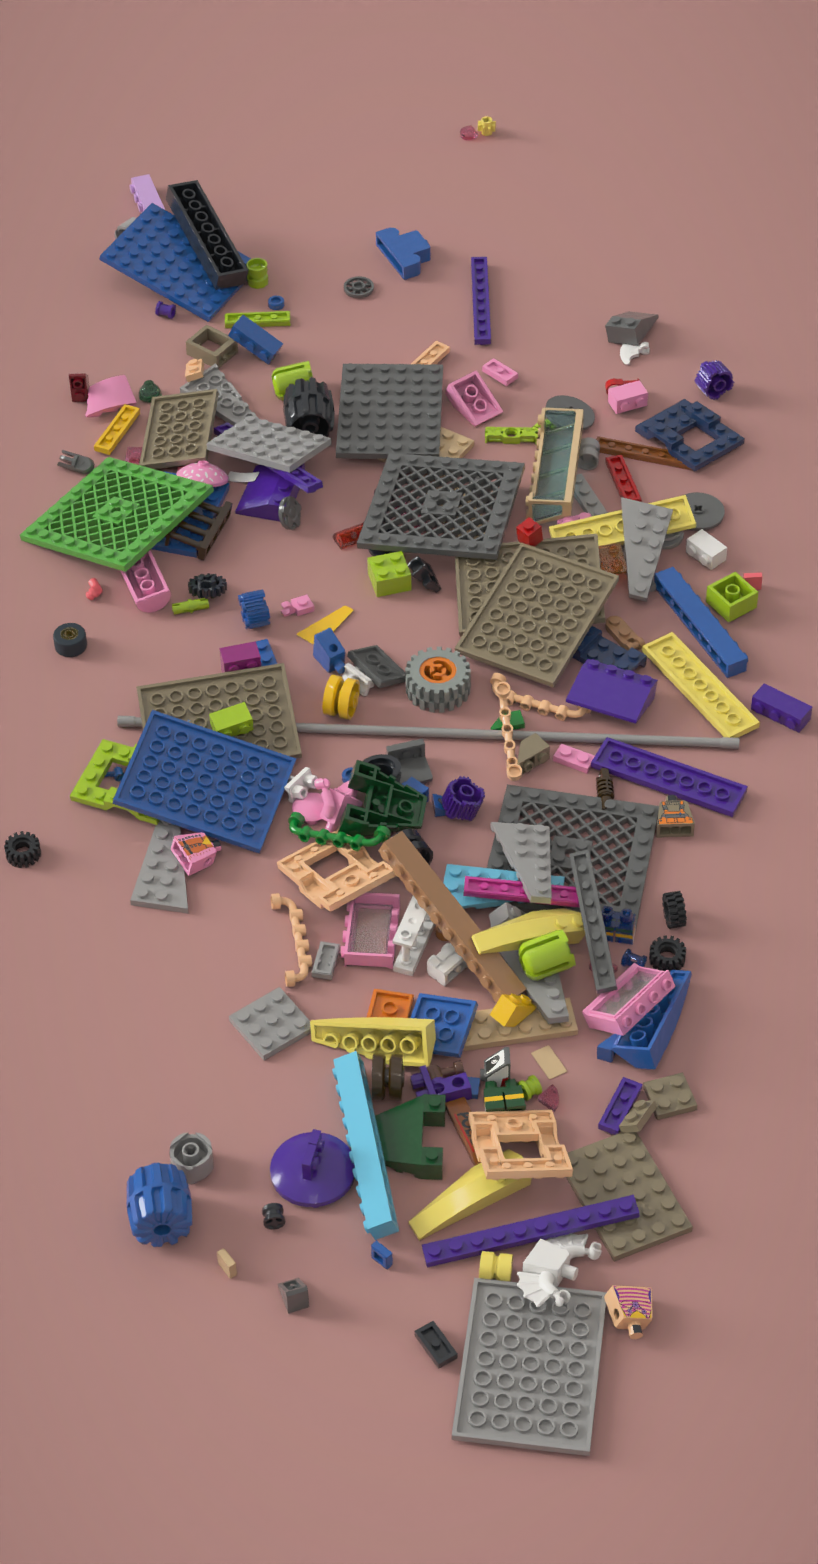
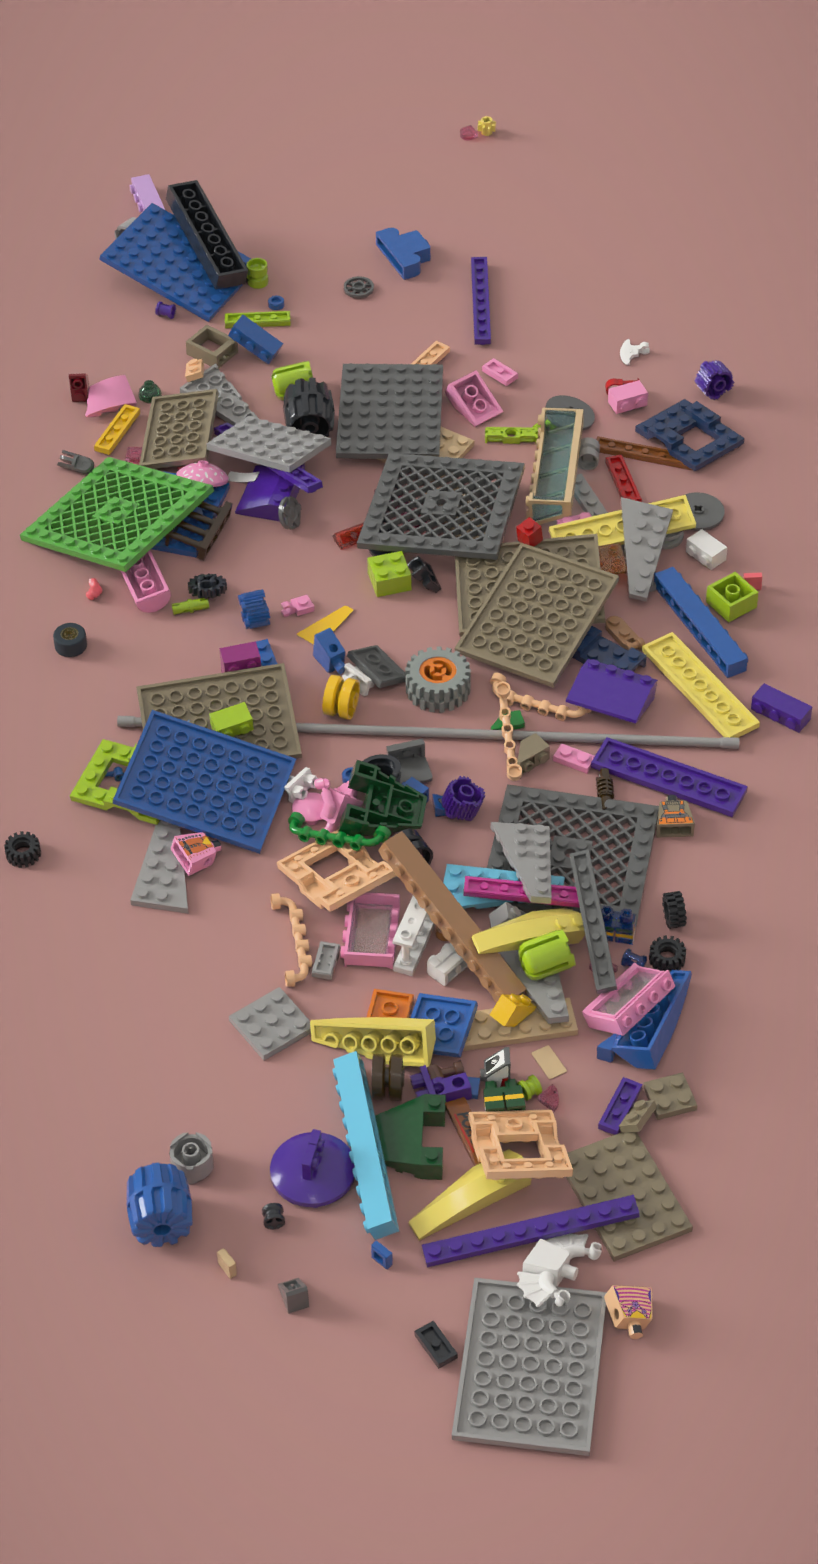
(496, 1266): light yellow wheel -> none
(629, 327): dark grey slope -> none

